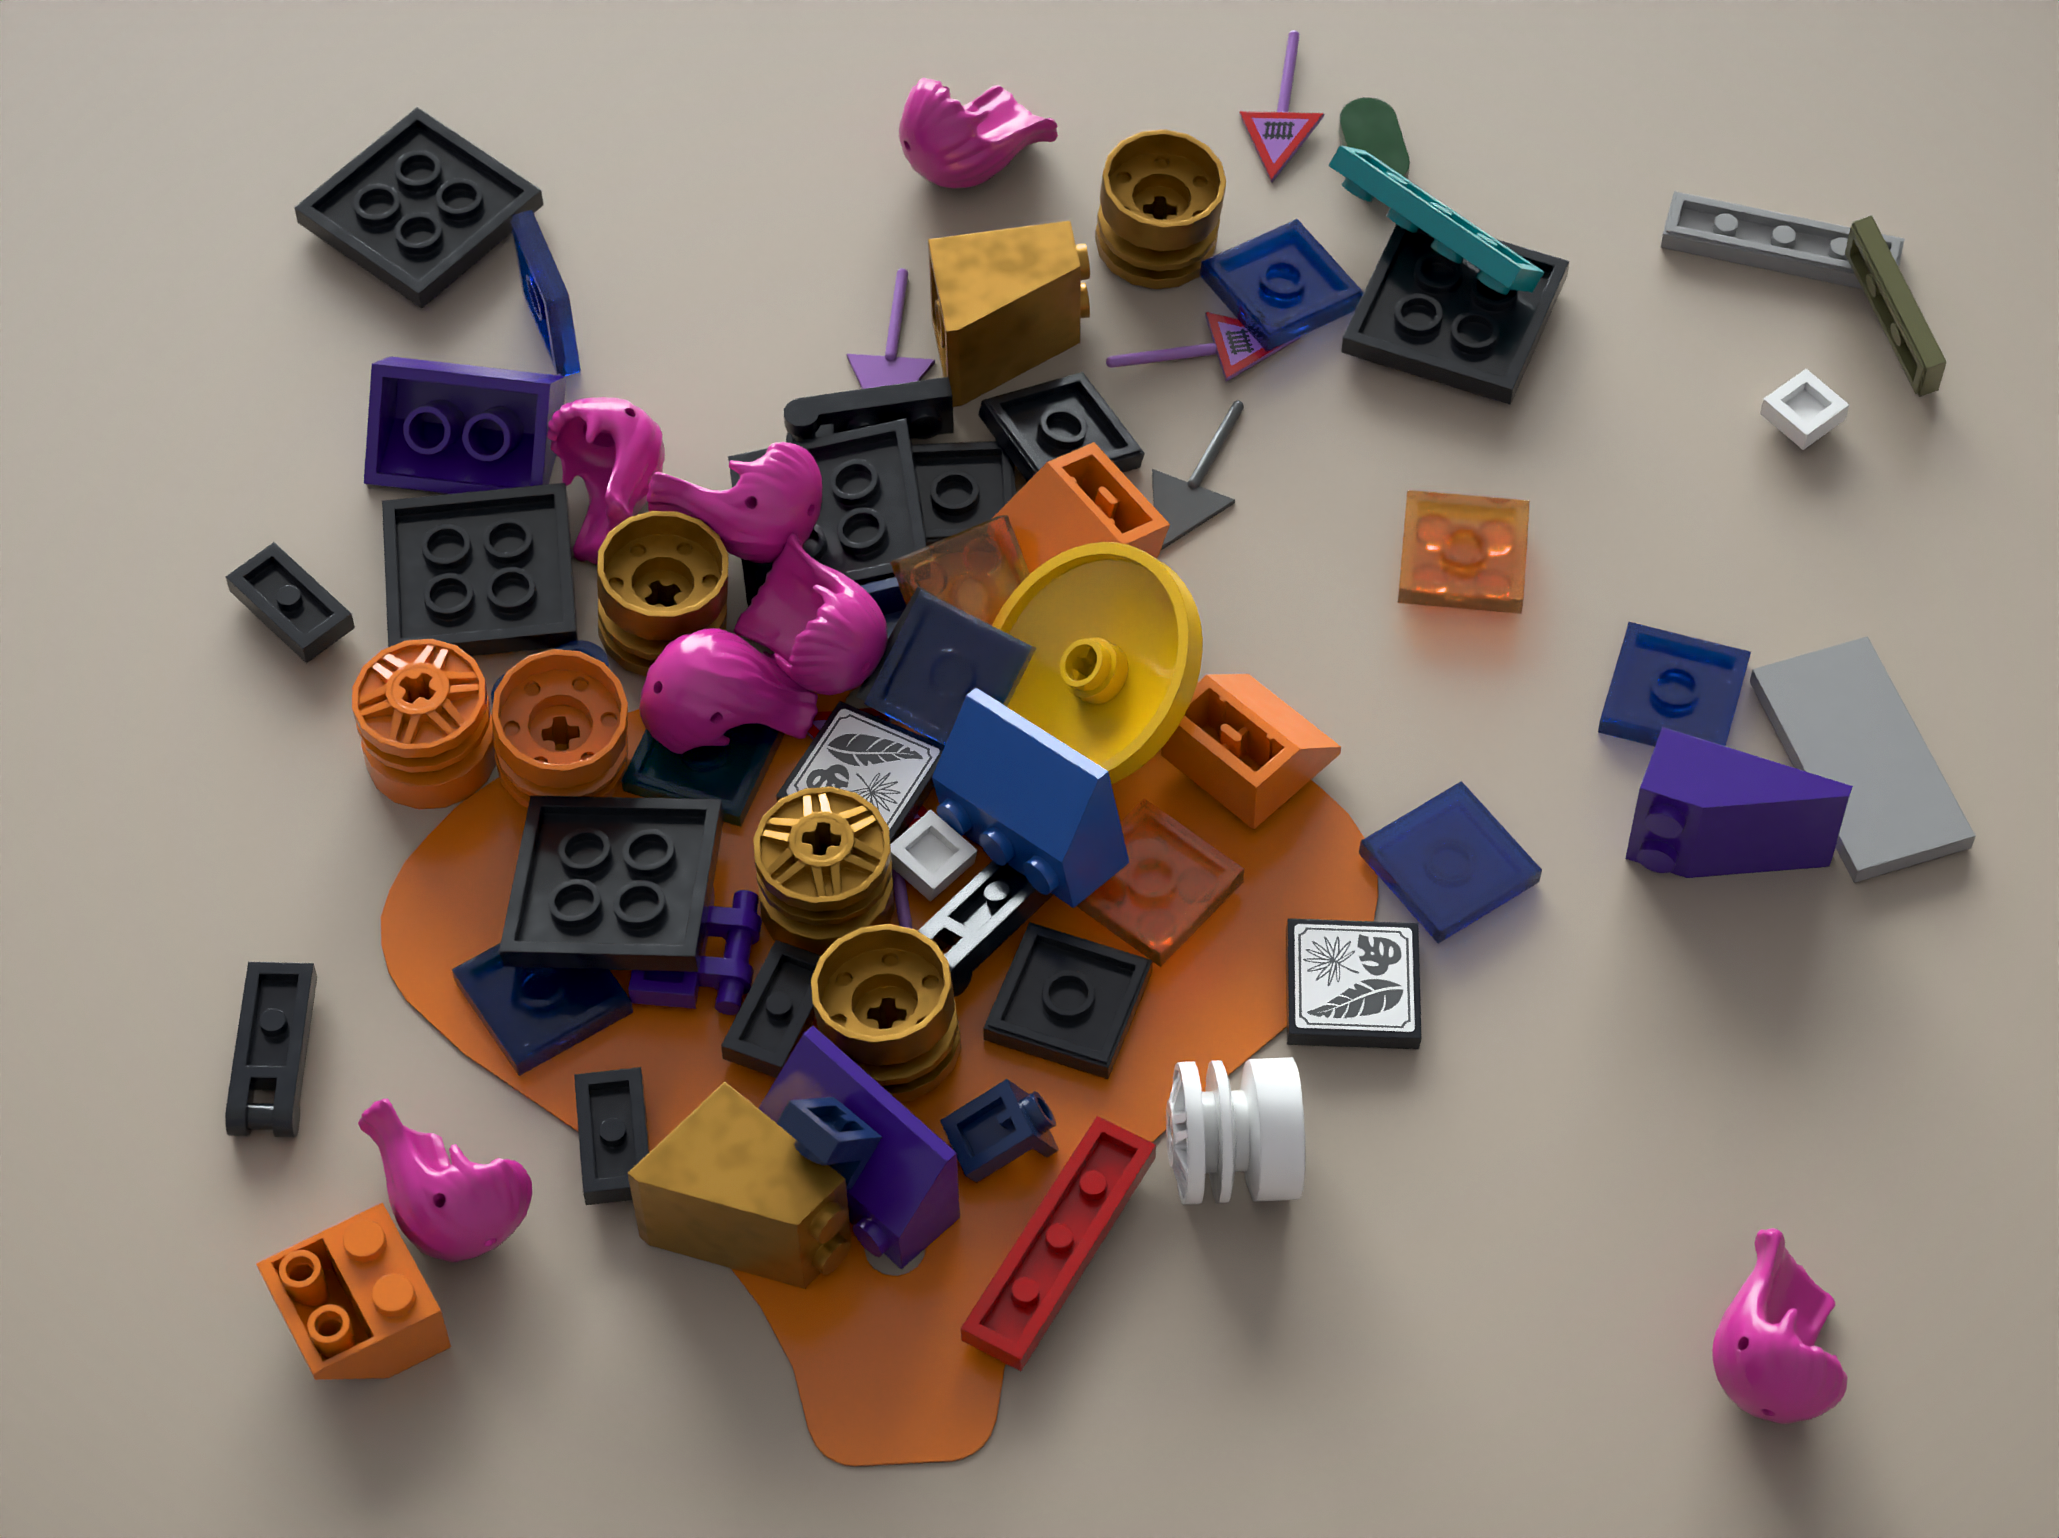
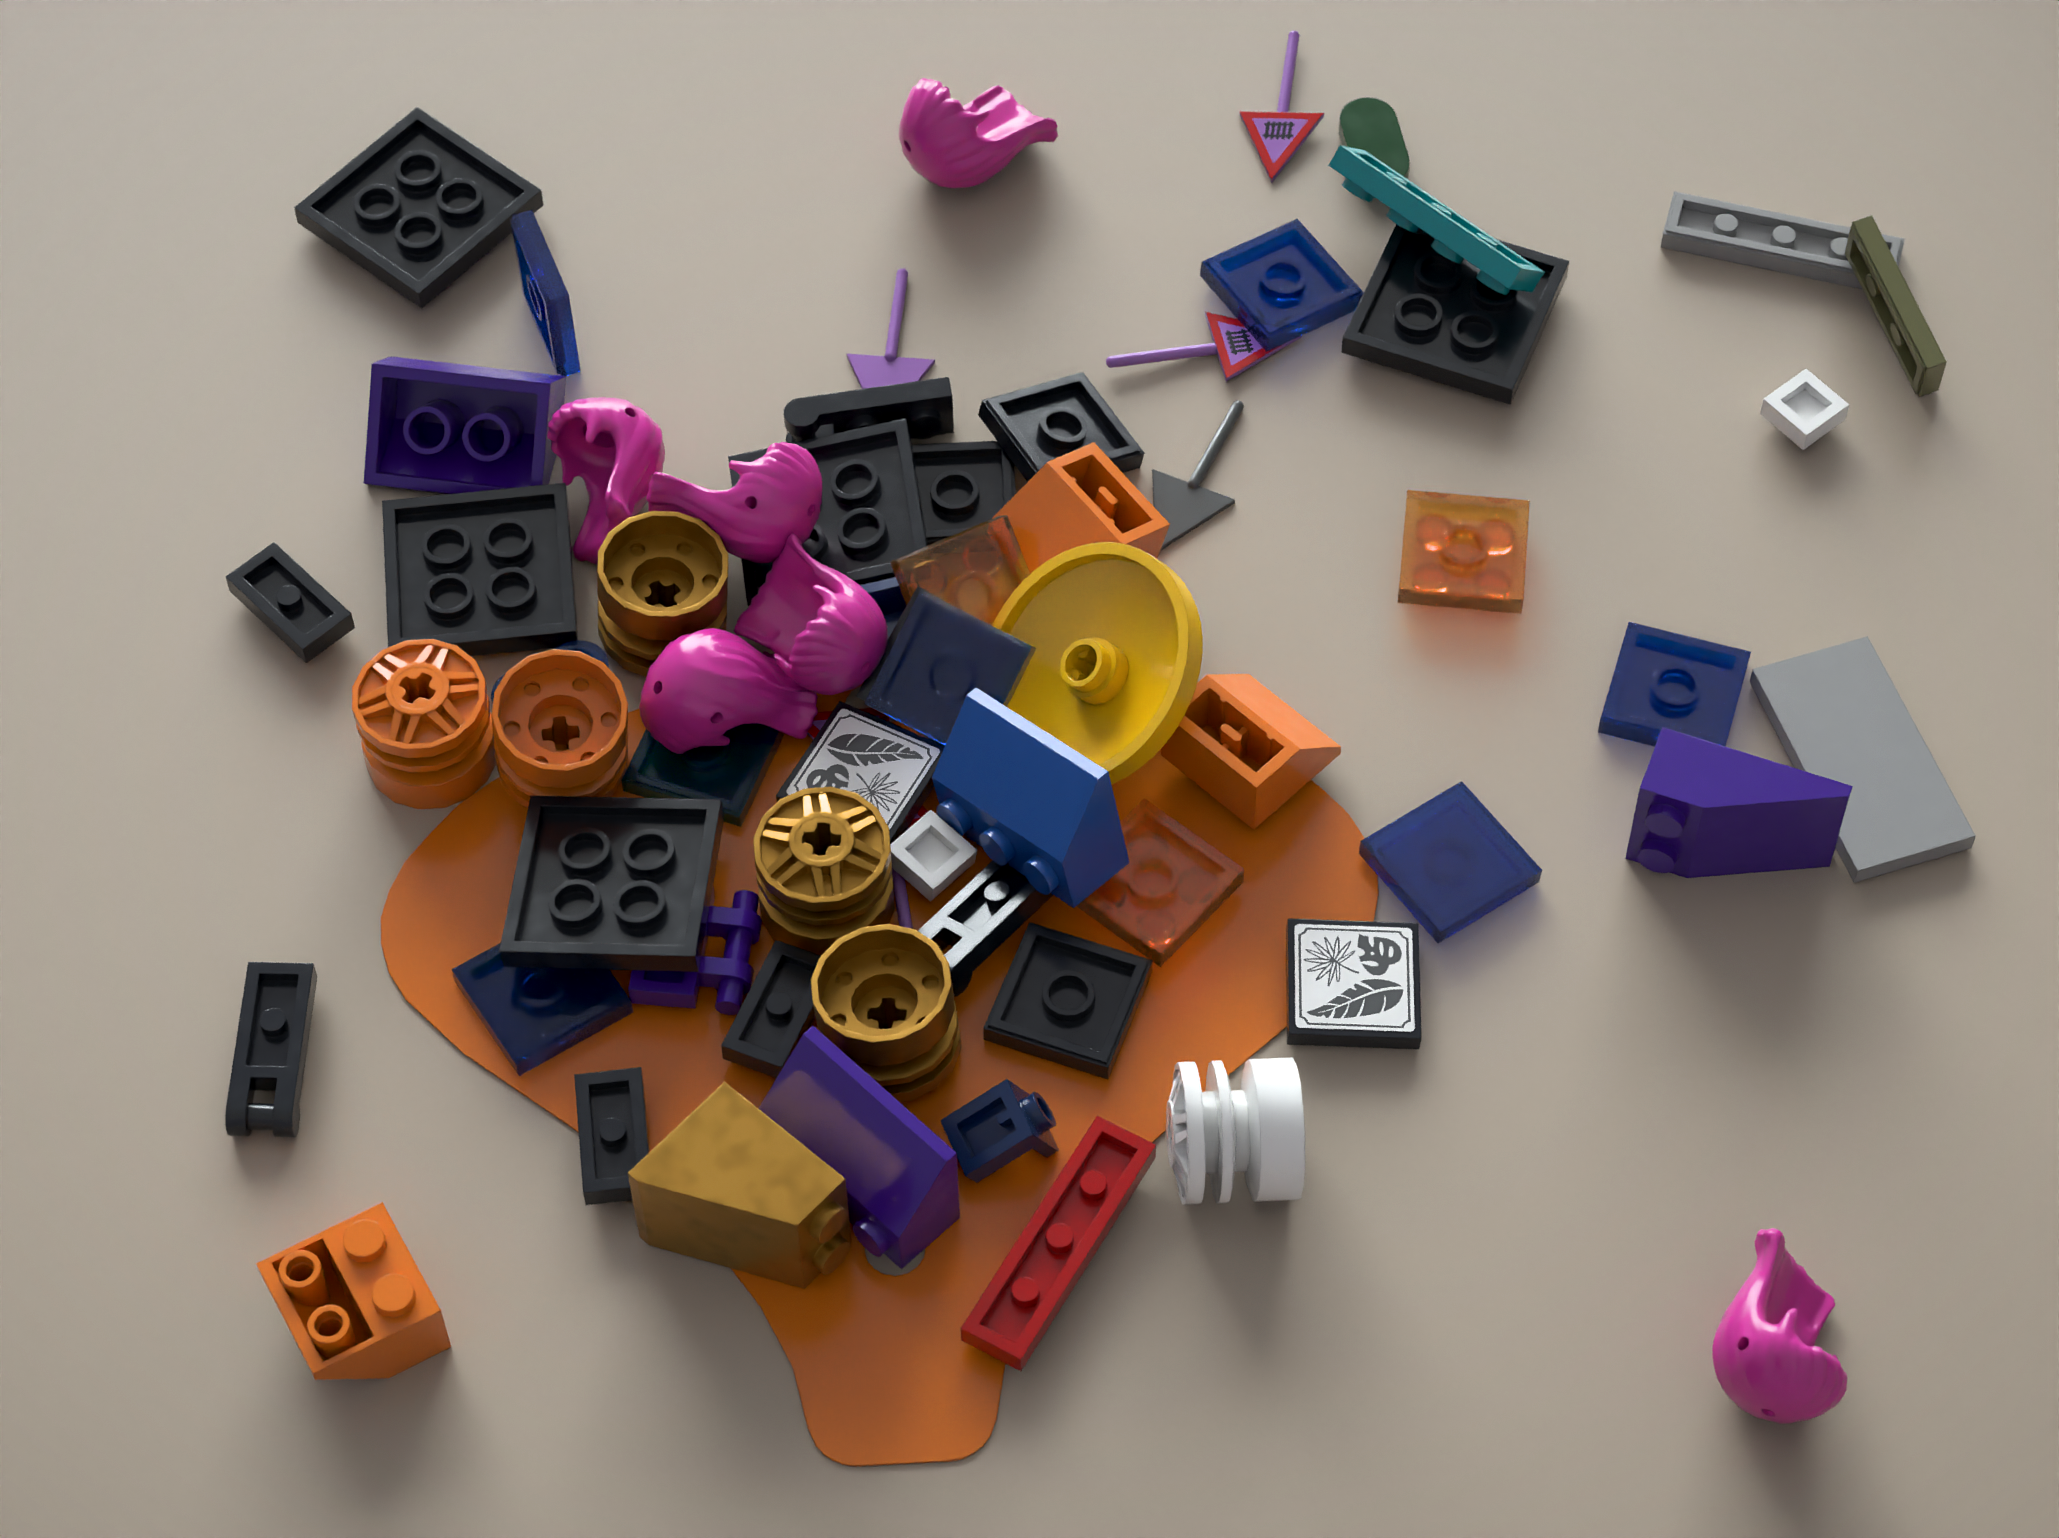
(443, 1206): dark pink piece -> none
(830, 1135): dark blue bracket -> none
(1005, 302): pearl gold slope -> none
(1159, 208): pearl gold wheel -> none

